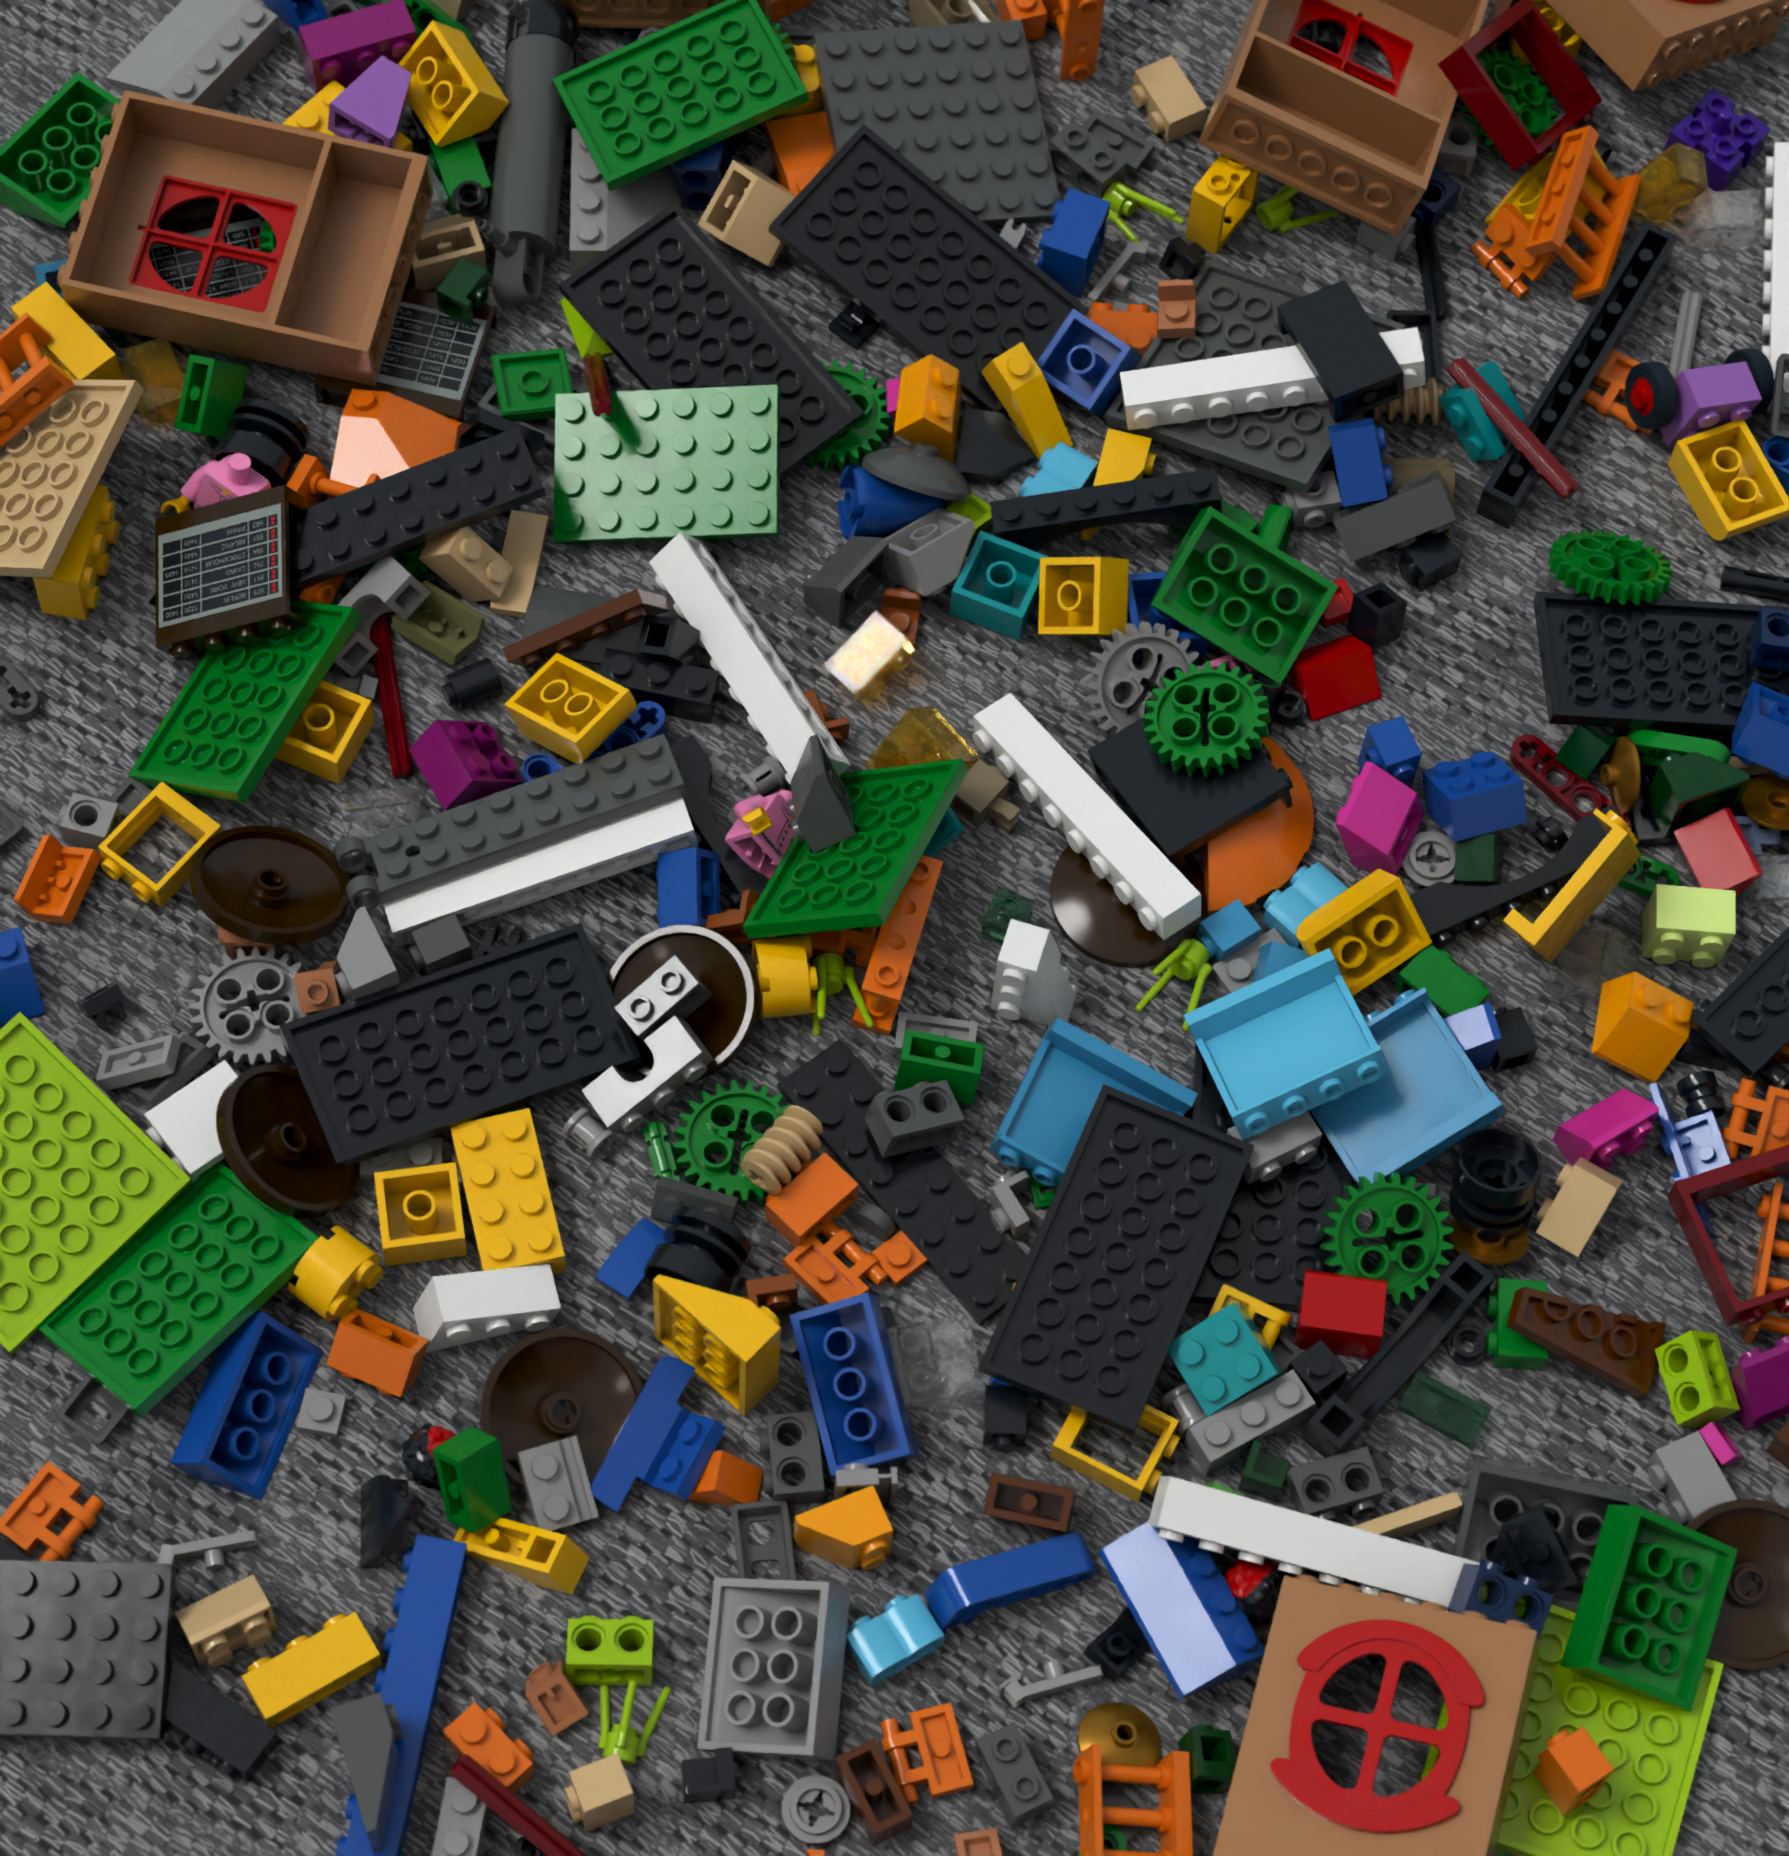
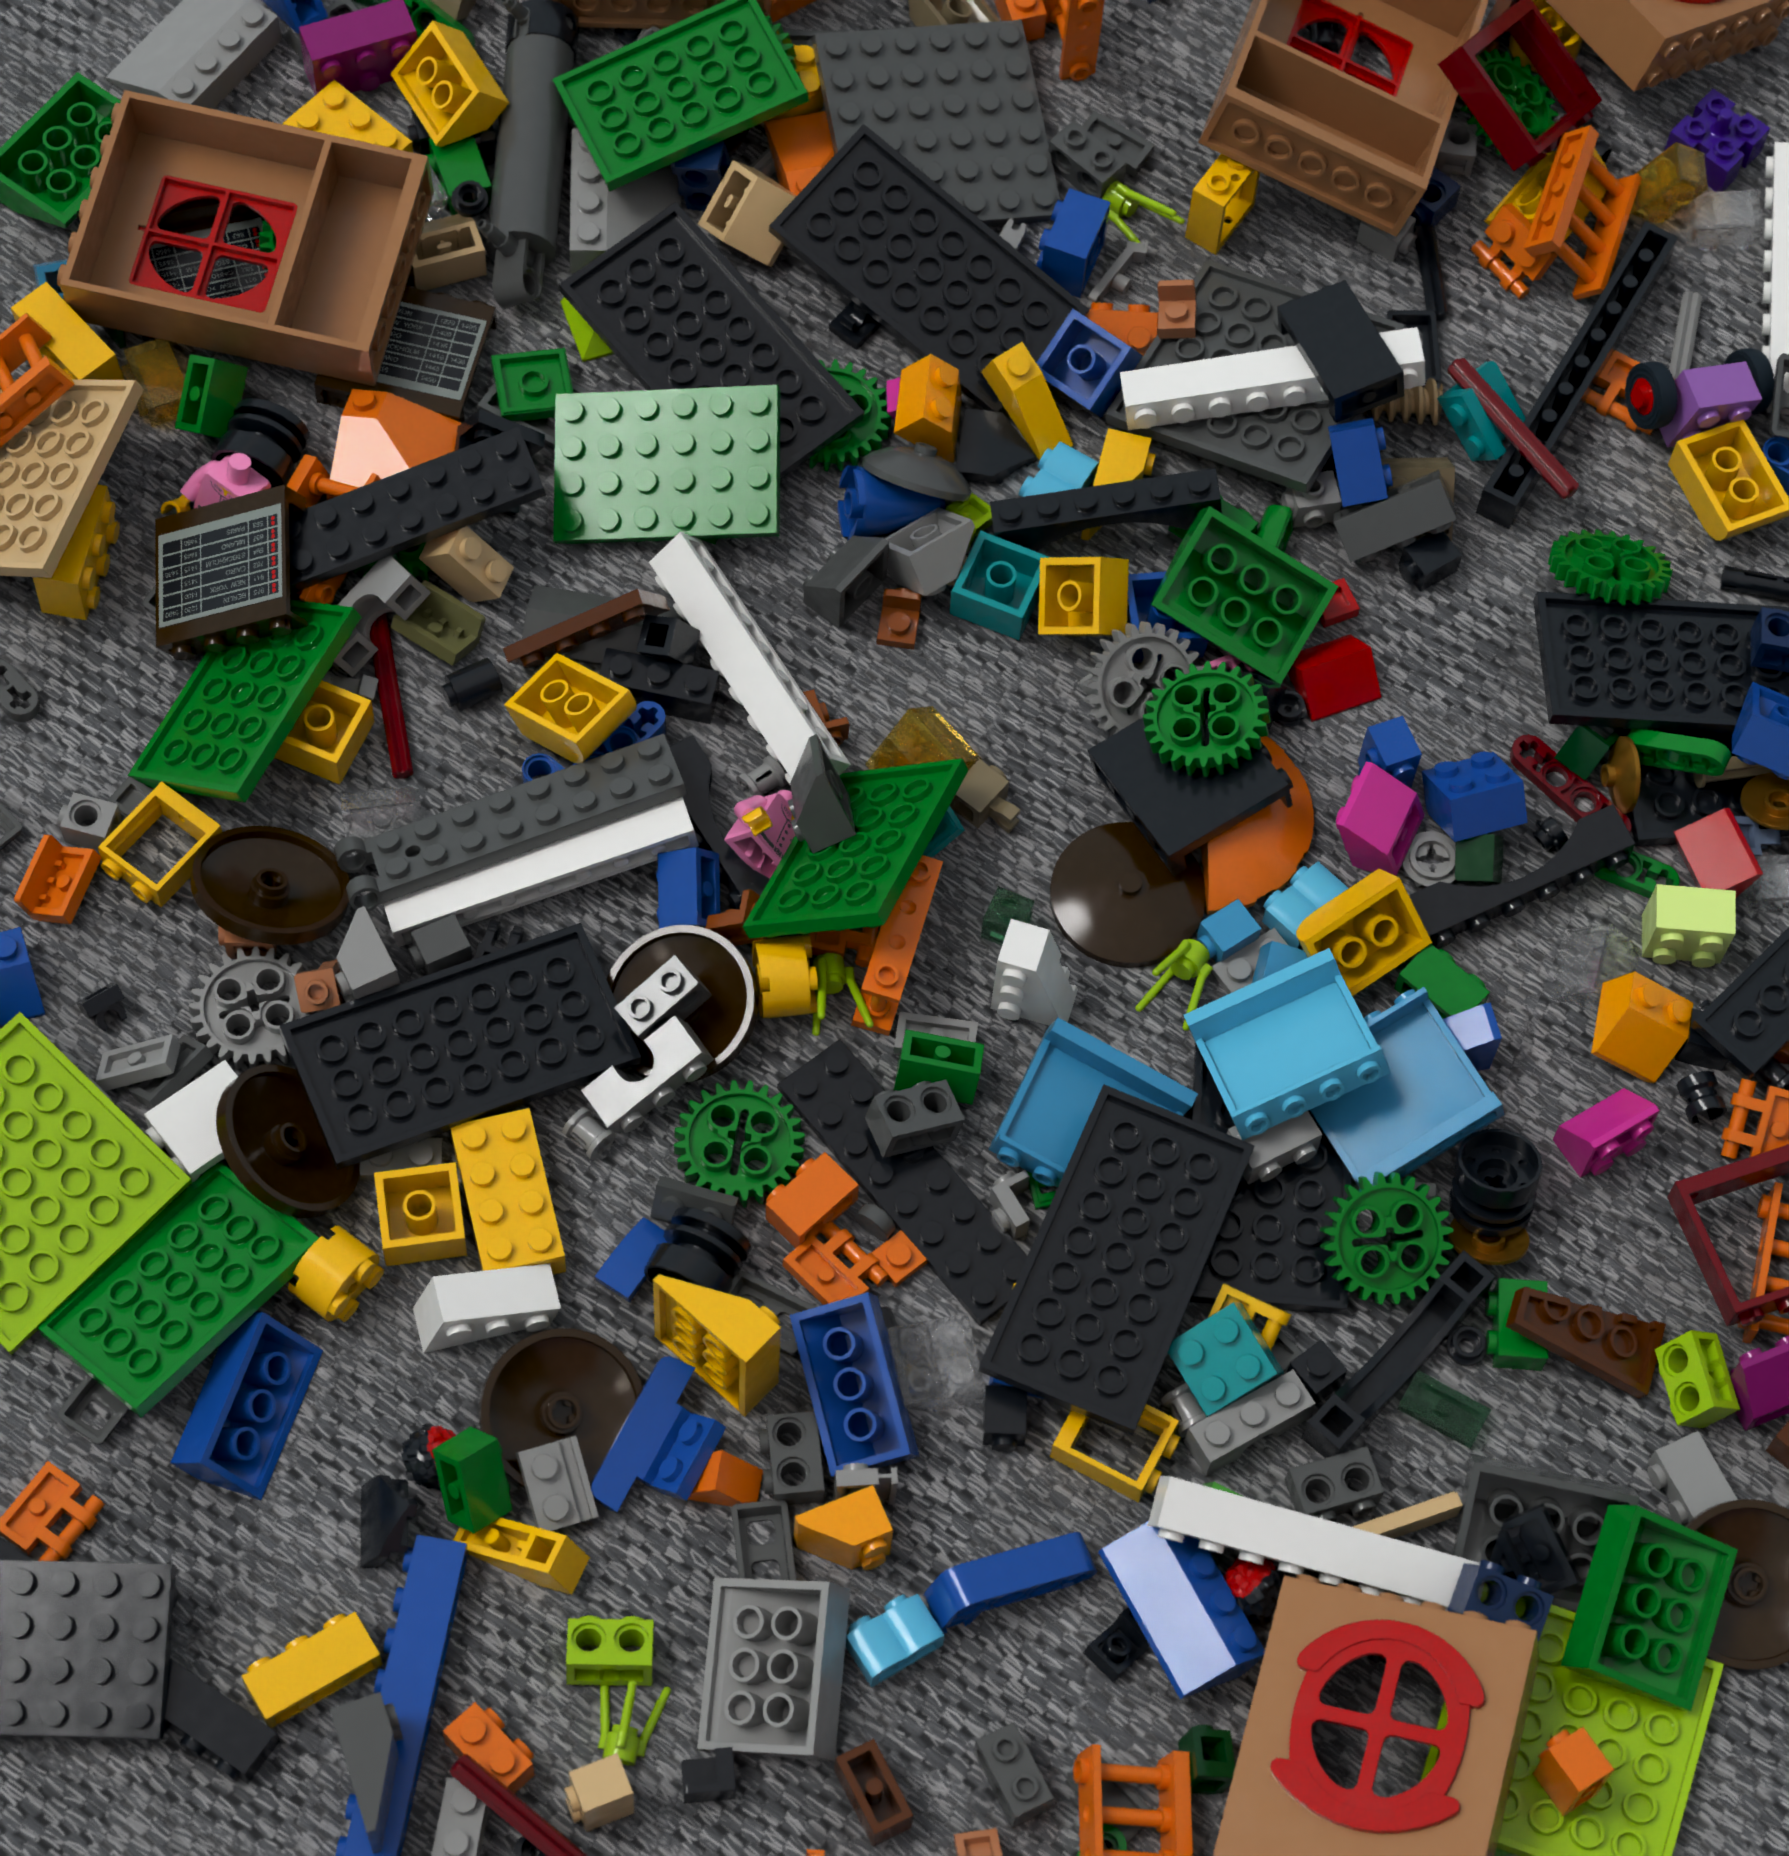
(210, 1548): light grey piece -> none
(227, 1622): tan slope -> none
(321, 1412): light grey plate -> none
(372, 105): medium lavender slope -> none
(377, 1352): orange brick -> none
(463, 291): dark green brick -> none
(463, 761): magenta slope -> none
(523, 551): tan tile -> none
(554, 1697): nougat bracket -> none
(597, 384): dark red axle -> none
(660, 1151): green axle -> none
(773, 1292): dark orange bracket -> none
(782, 1149): tan piece -> none
(804, 1793): light grey gear -> none
(869, 658): clear yellow brick -> none
(939, 1750): orange plate -> none
(1030, 1501): reddish brown brick -> none
(1055, 1682): light grey piece -> none
(1087, 817): white brick -> none
(1101, 1728): pearl gold dish -> none
(1168, 99): tan brick -> none
(1182, 260): black tile -> none
(1263, 1474): dark green panel -> none
(1278, 209): lime plant -> none
(1341, 1312): red slope -> none
(1376, 615): black brick -> none
(1517, 1042): black brick -> none
(1578, 1205): tan brick -> none
(1582, 892): yellow panel -> none
(1692, 789): dark green slope -> none
(1693, 1143): bracket -> none
(1720, 1444): dark pink plate -> none

